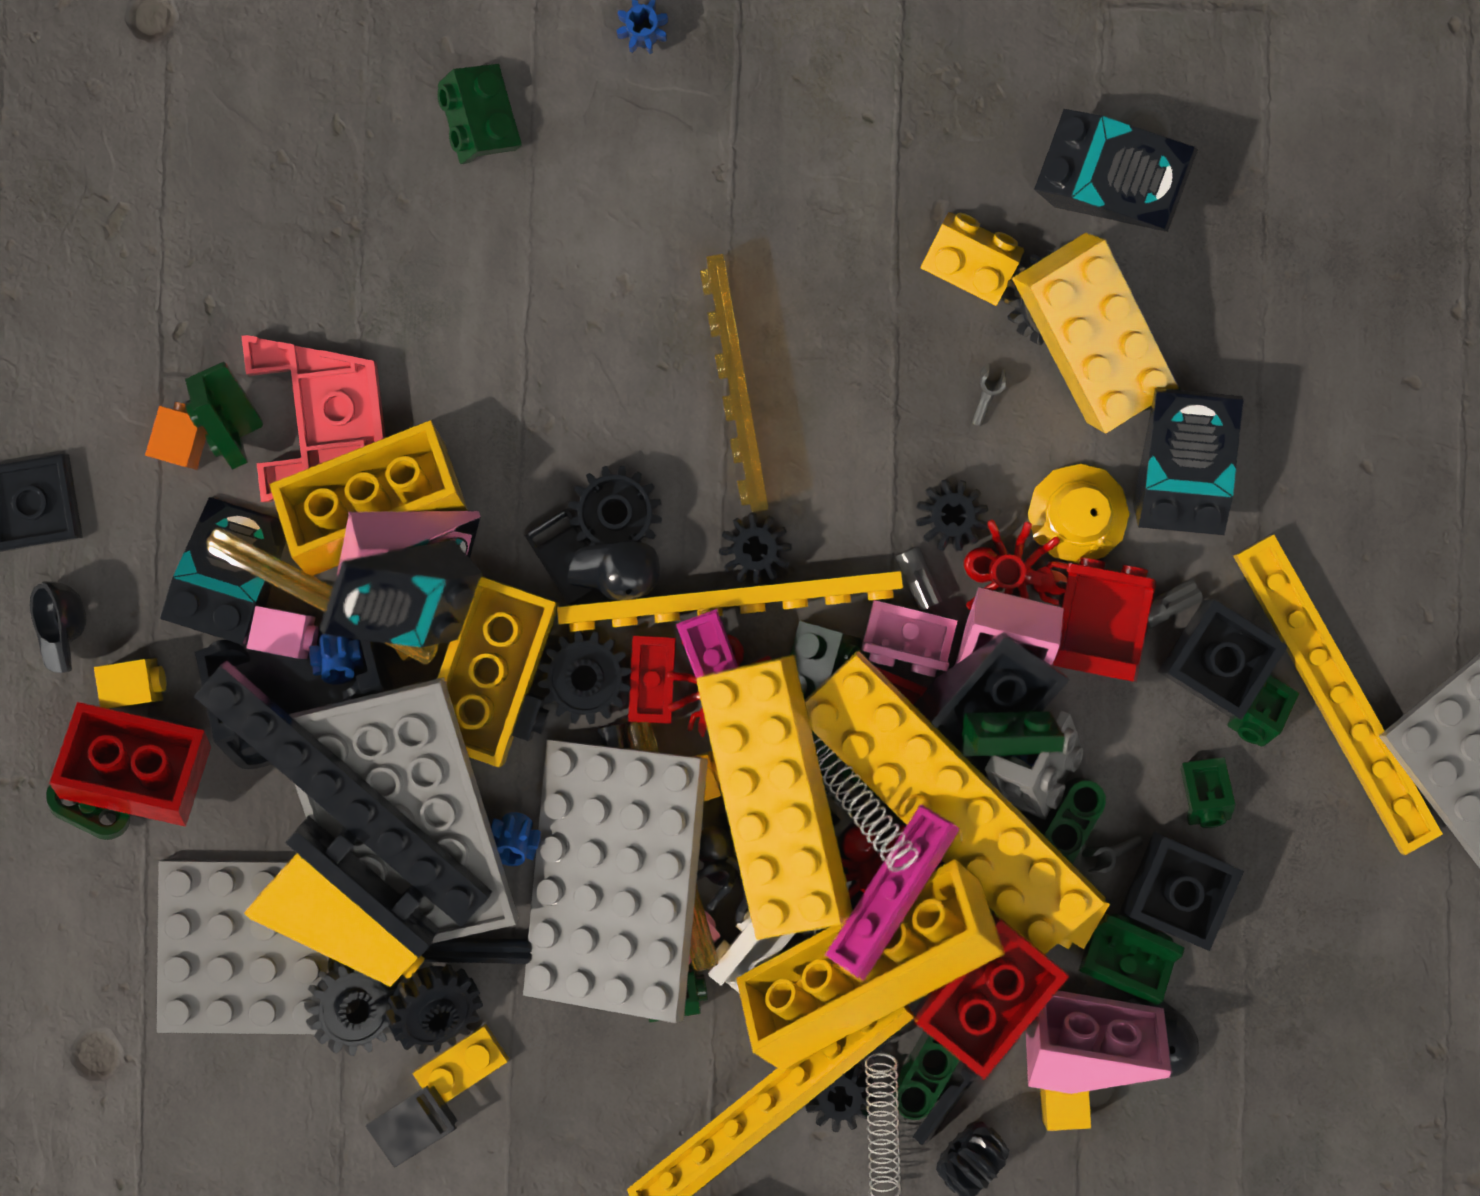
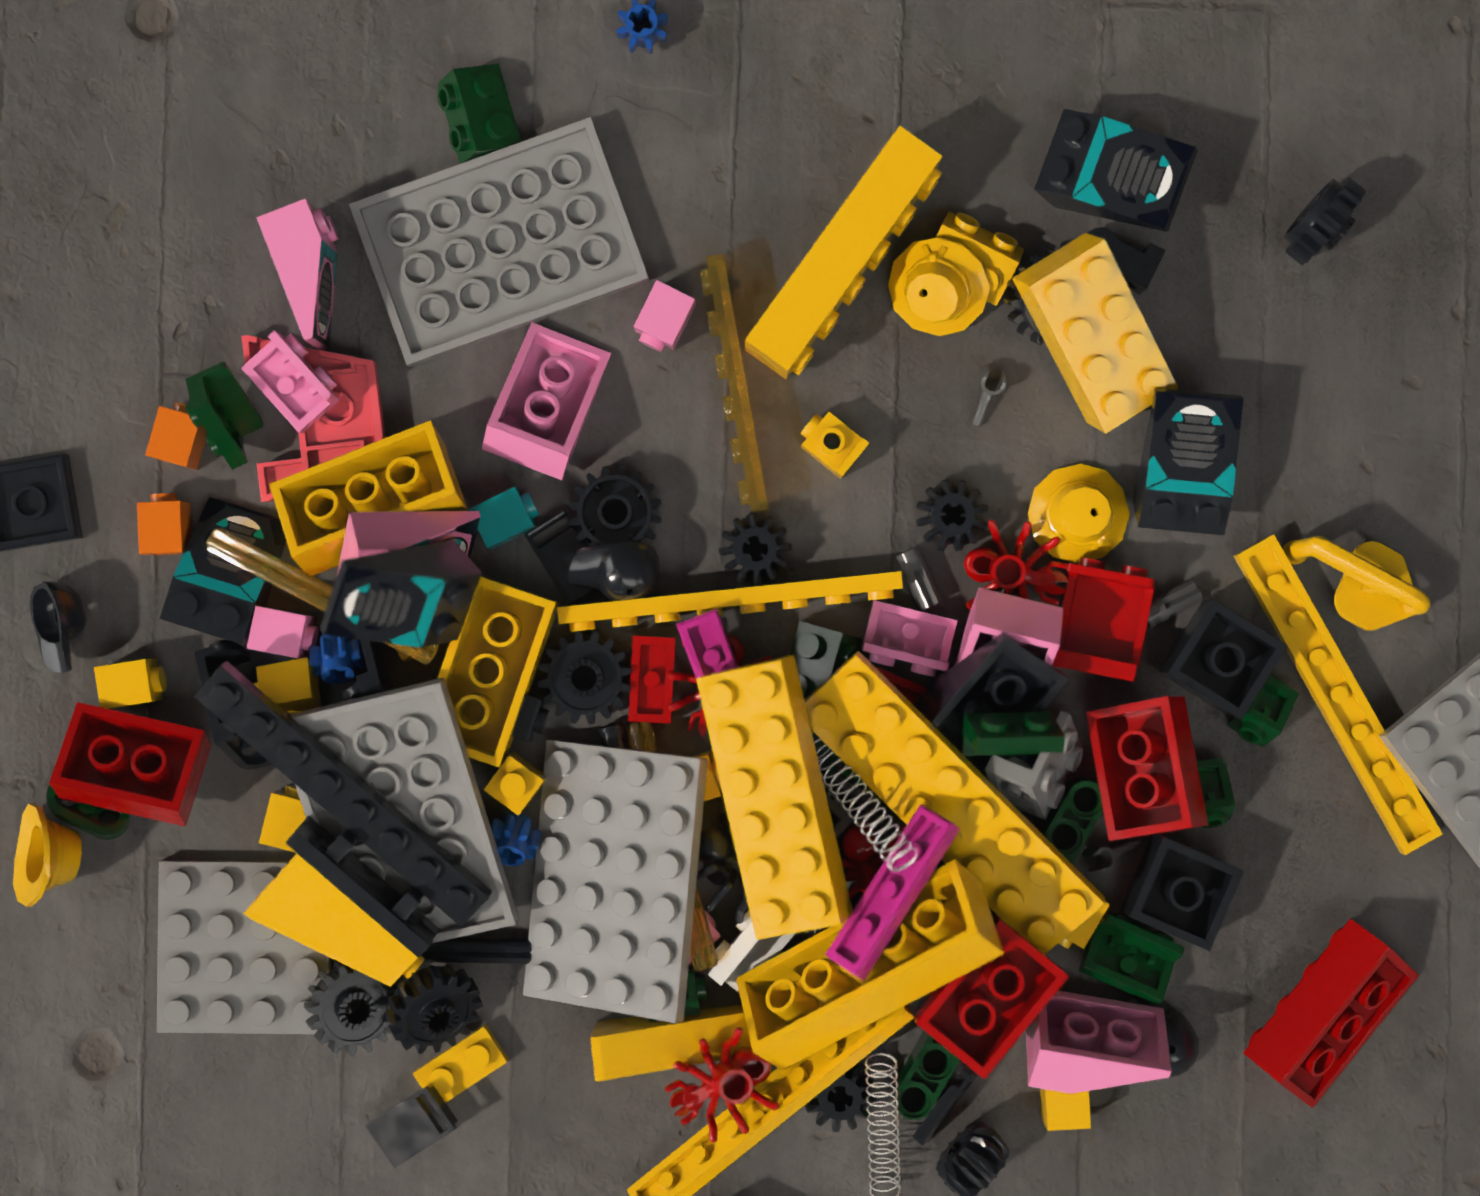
(44, 855): none -> yellow hat
(163, 525): none -> orange brick
(282, 818): none -> yellow brick
(290, 685): none -> yellow brick
(291, 382): none -> bright pink bracket
(306, 262): none -> bright pink slope
(499, 242): none -> light grey plate
(506, 517): none -> teal brick
(515, 783): none -> yellow brick
(545, 401): none -> bright pink slope
(639, 1047): none -> yellow slope
(664, 317): none -> bright pink brick
(729, 1078): none -> red animal
(837, 459): none -> yellow brick
(843, 252): none -> yellow brick
(953, 283): none -> yellow hat
(1134, 265): none -> black leg
(1146, 768): none -> red brick
(1323, 220): none -> black gear
(1330, 1012): none -> red slope
(1374, 581): none -> yellow piece

